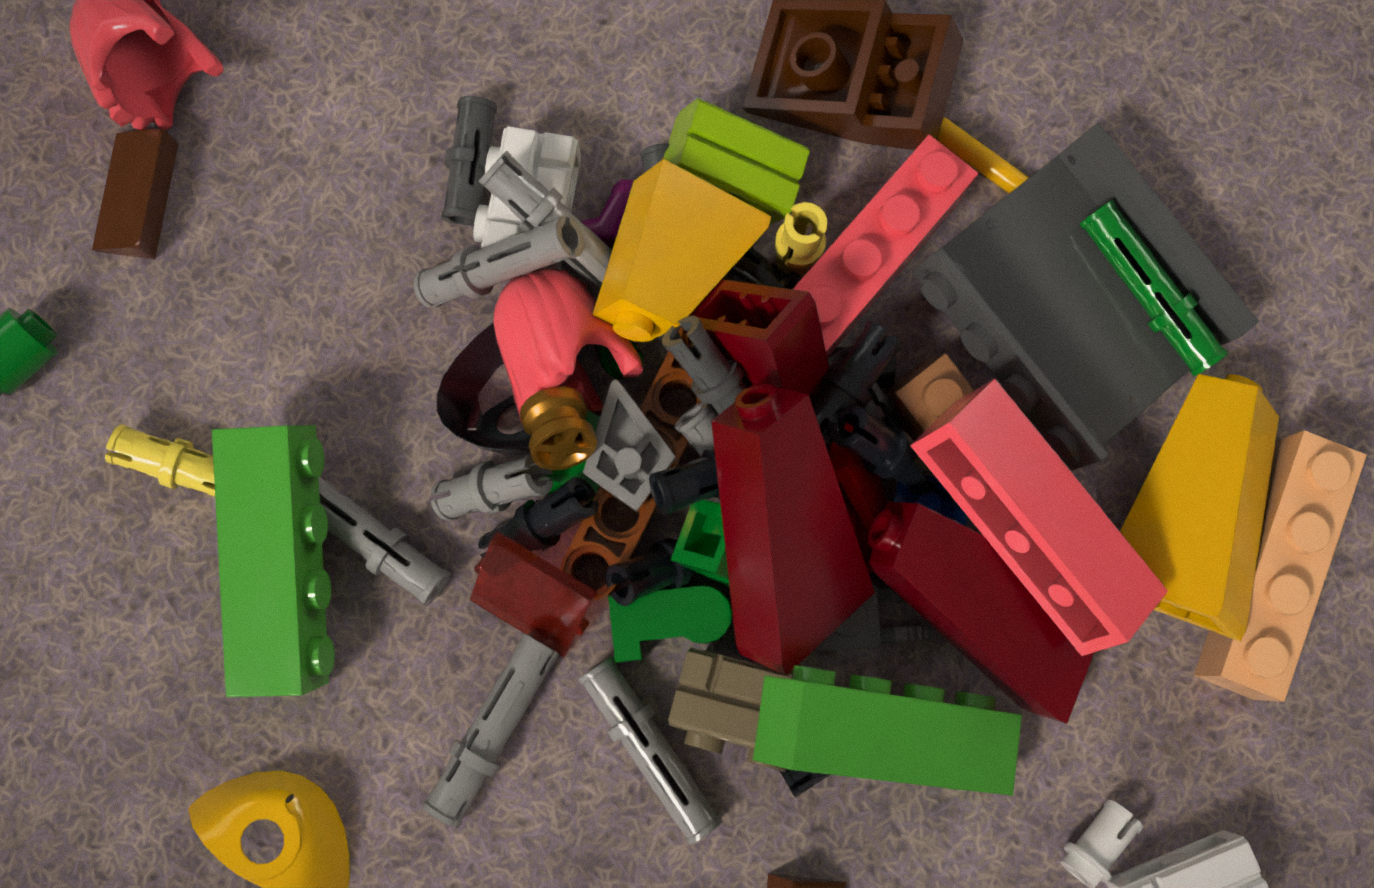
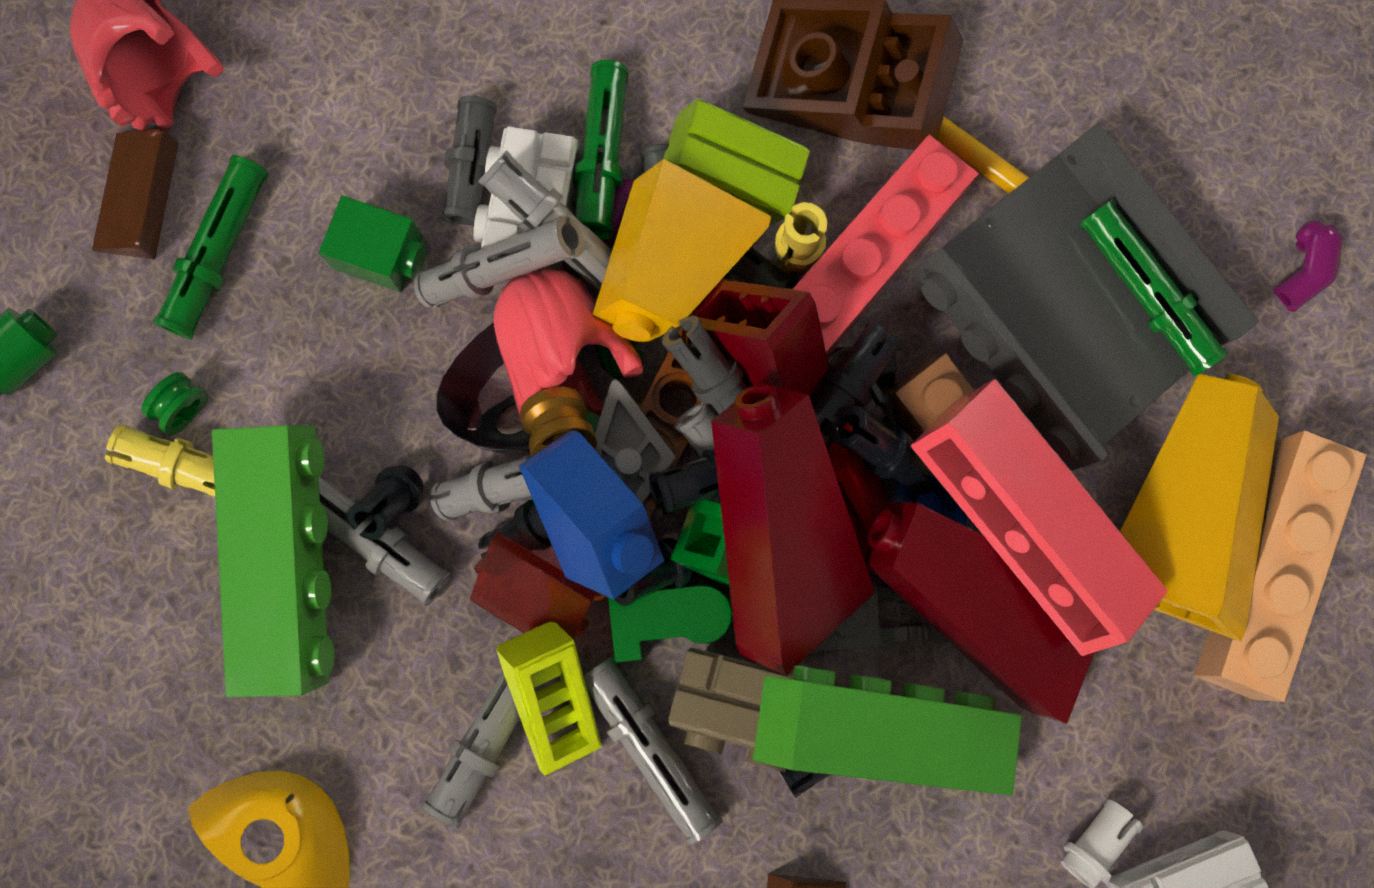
(174, 403): none -> green bush
(209, 251): none -> green pin
(373, 244): none -> green brick
(395, 492): none -> black pin
(536, 659): none -> neon yellow slope
(591, 517): none -> blue slope
(605, 92): none -> green pin
(1320, 266): none -> magenta arm

